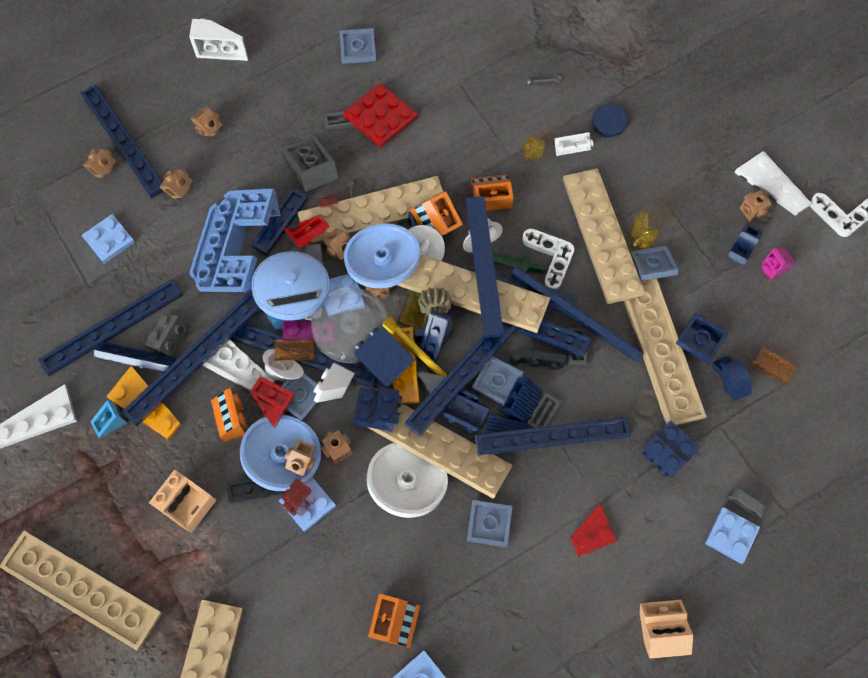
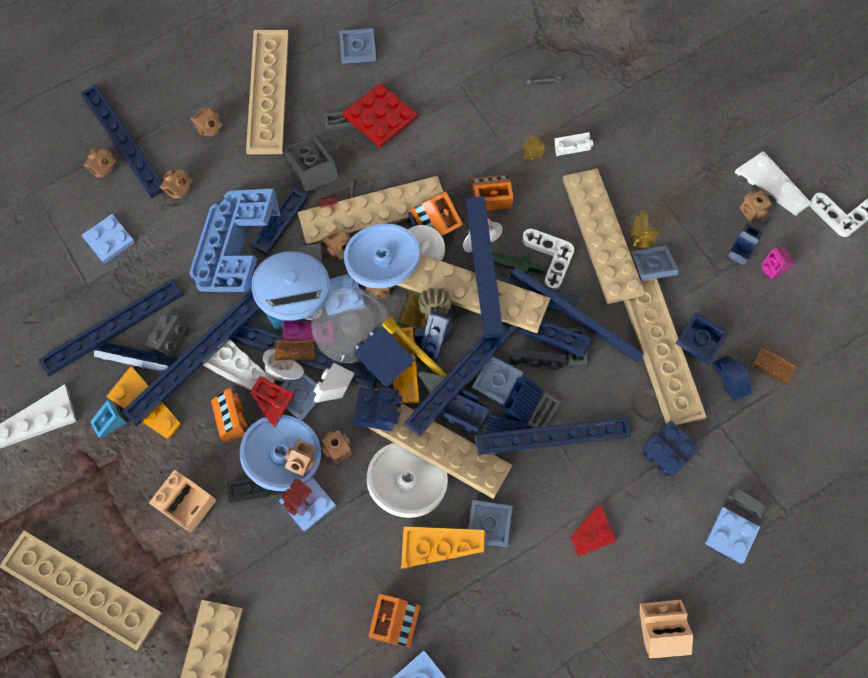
(216, 41): white slope -> none
(267, 92): none -> tan plate
(307, 231): red wing -> none
(438, 544): none -> light orange wing
(609, 120): dark blue tile -> none

